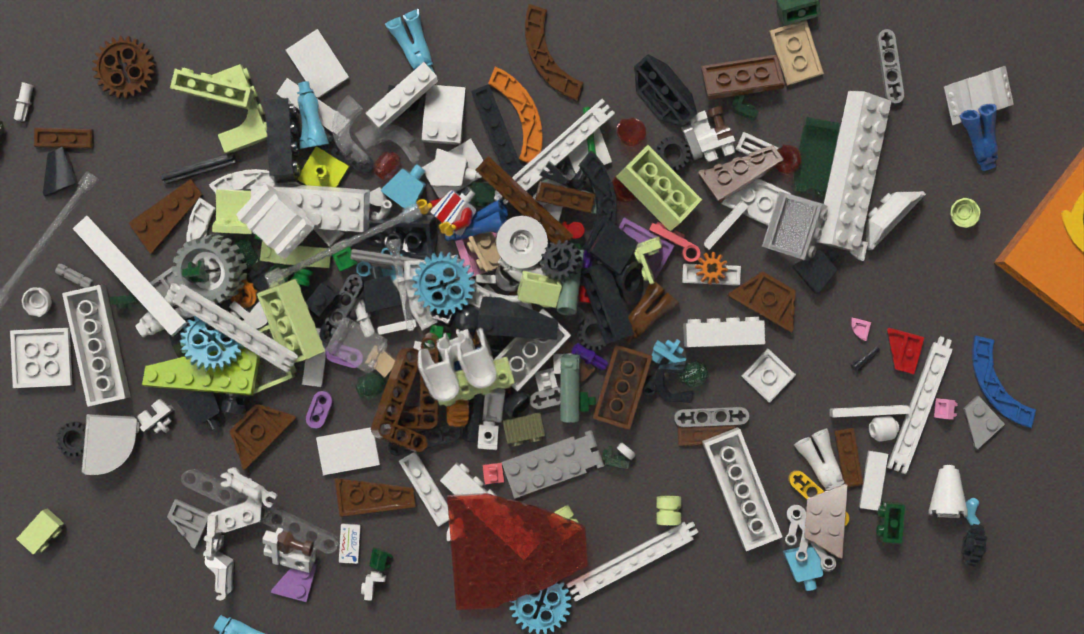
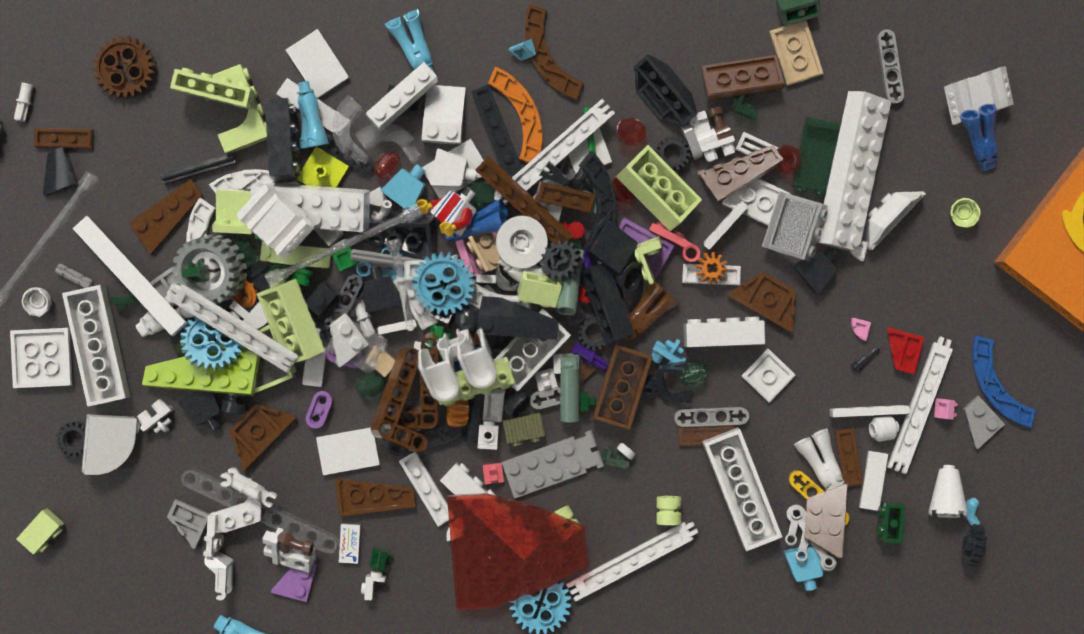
(346, 339): none -> white wing
(523, 50): none -> medium azure slope

